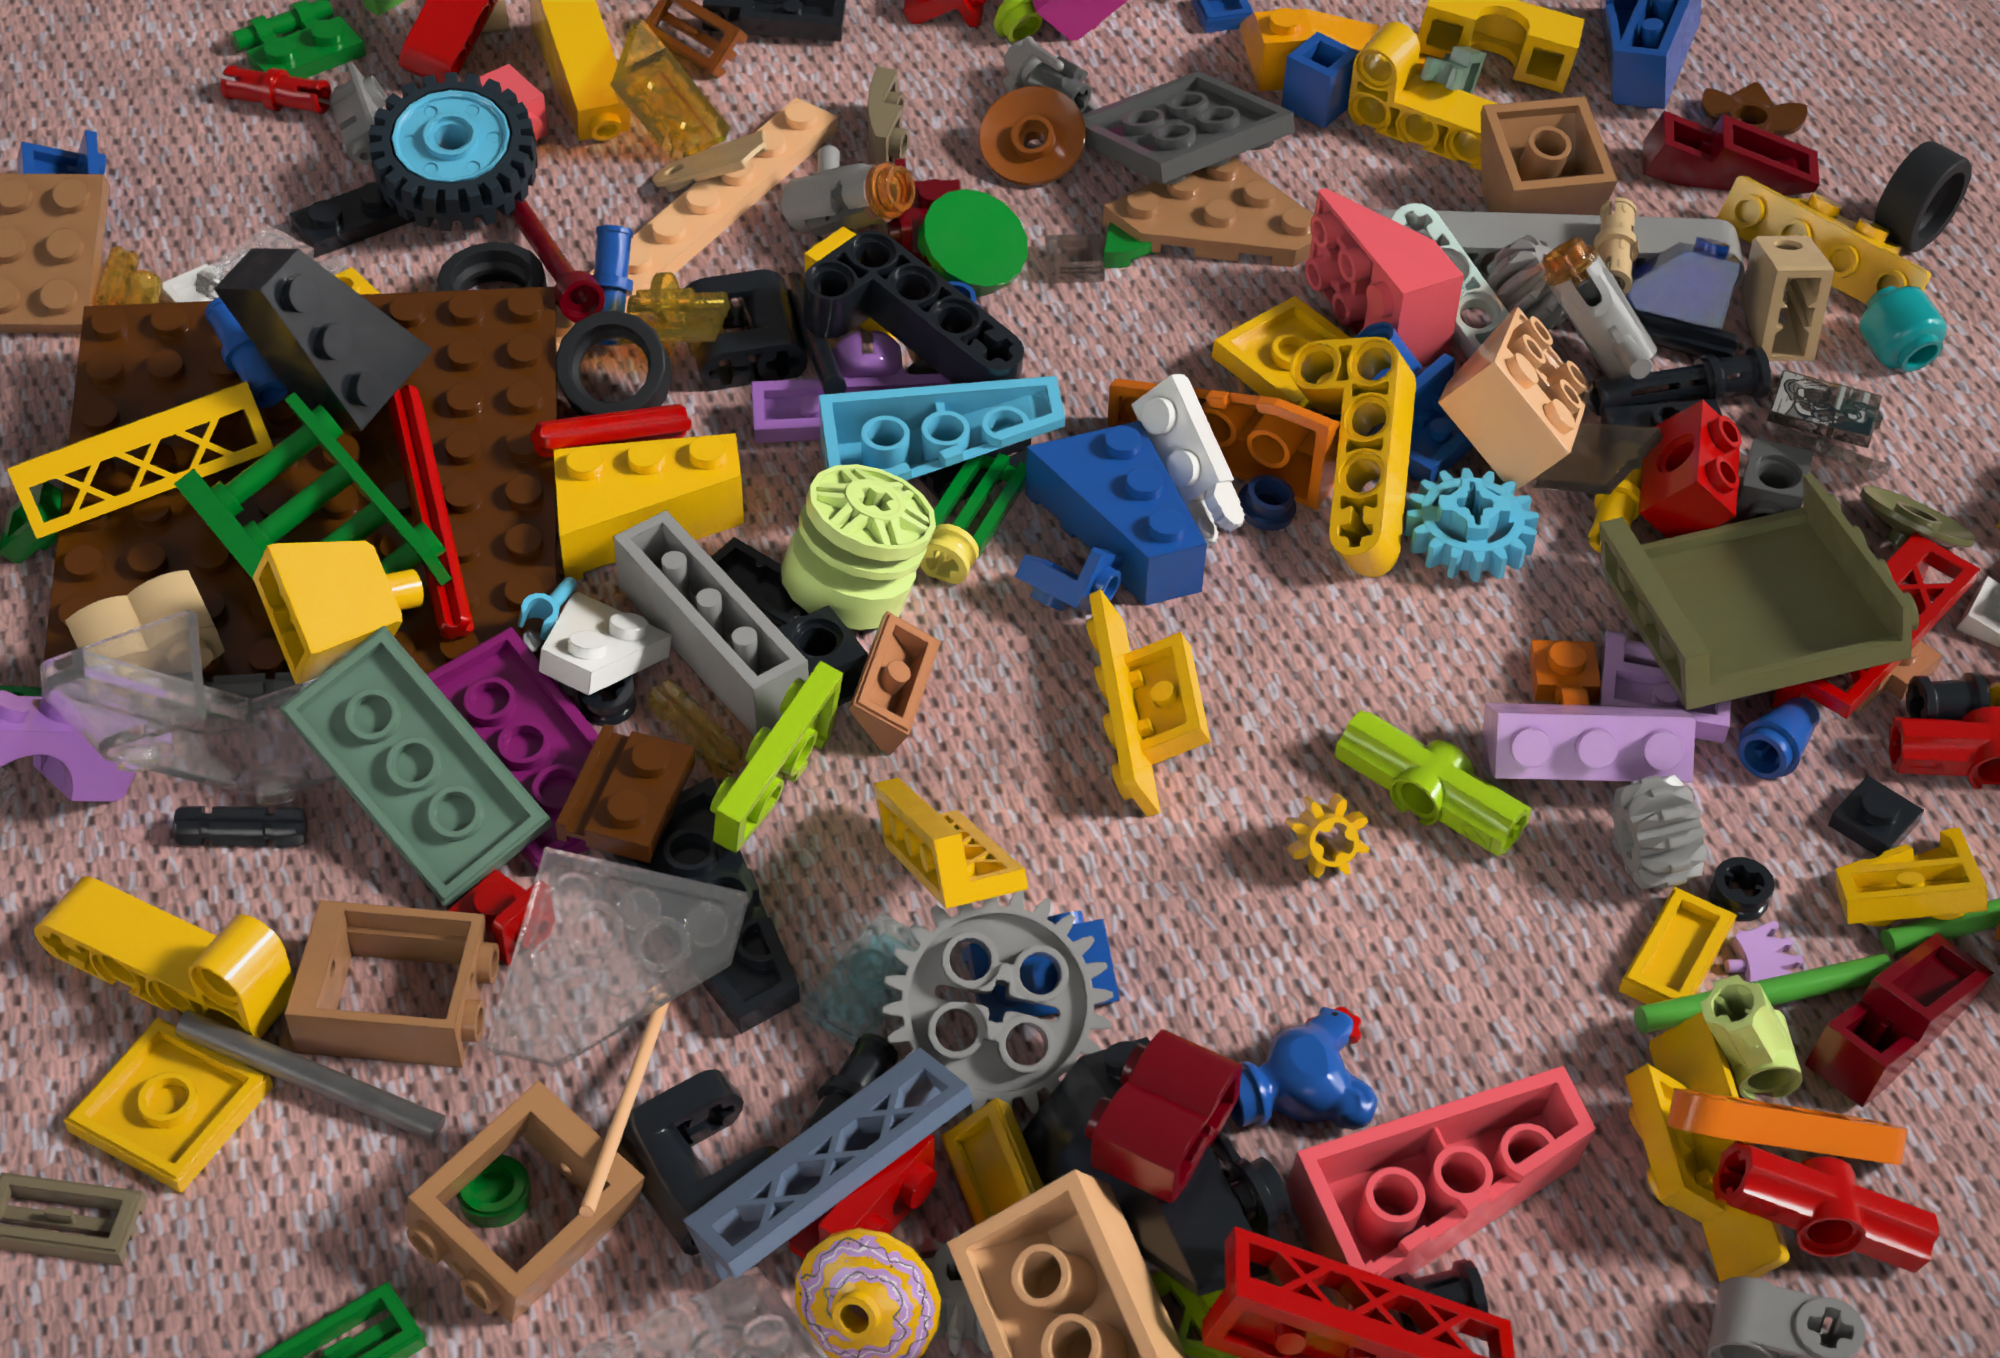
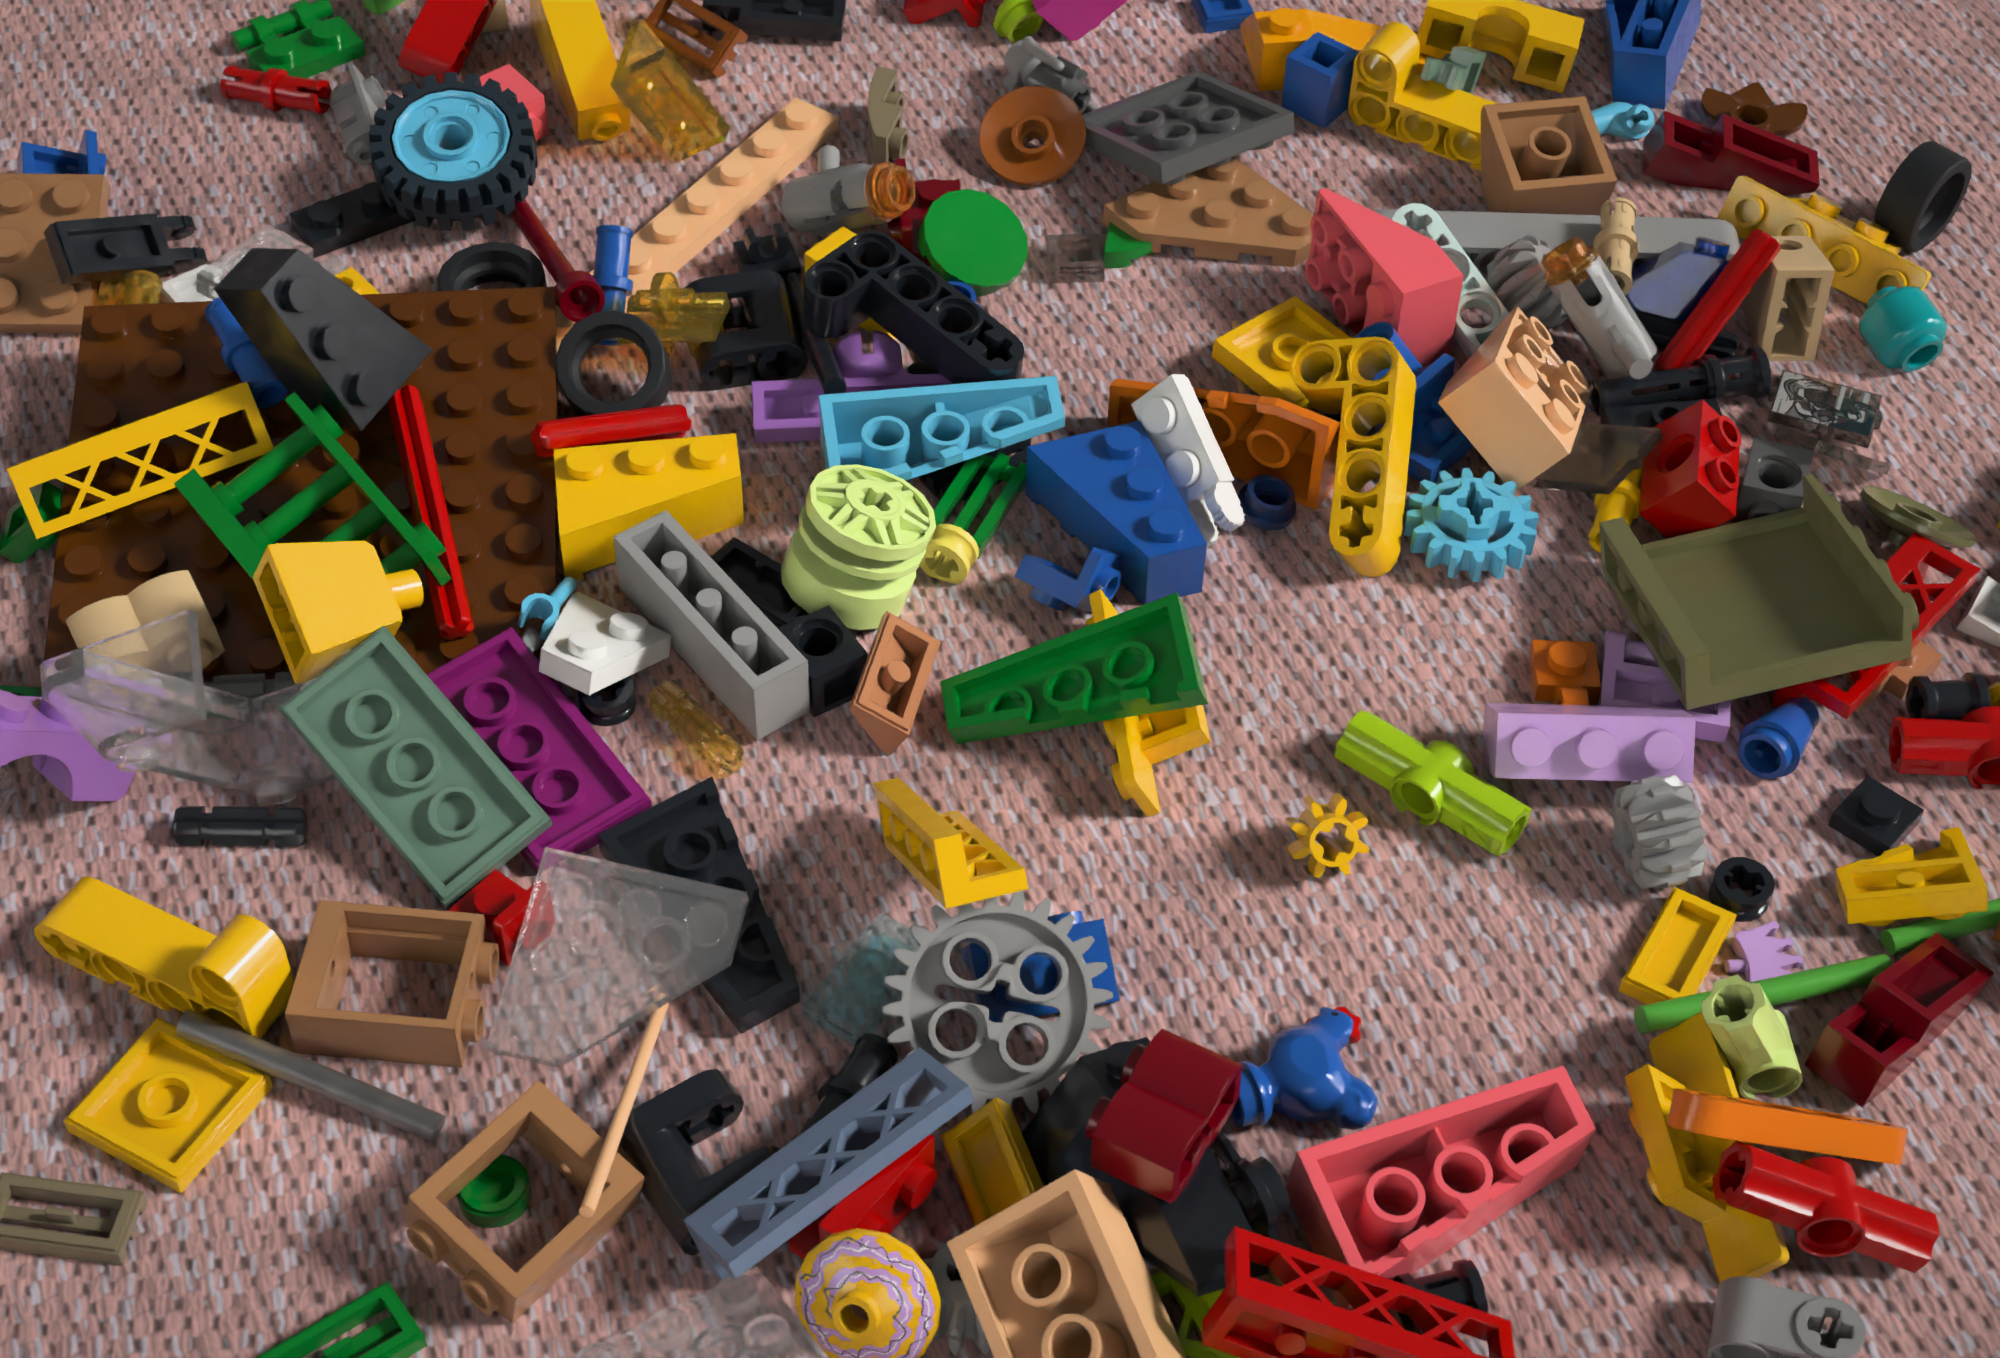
(119, 245): none -> black hinge
(626, 793): reddish brown plate -> none
(711, 162): tan piece -> none
(766, 252): none -> black tile
(777, 753): lime wing -> none
(1094, 674): none -> green wing
(1624, 120): none -> medium azure arm
(1720, 301): none -> red axle

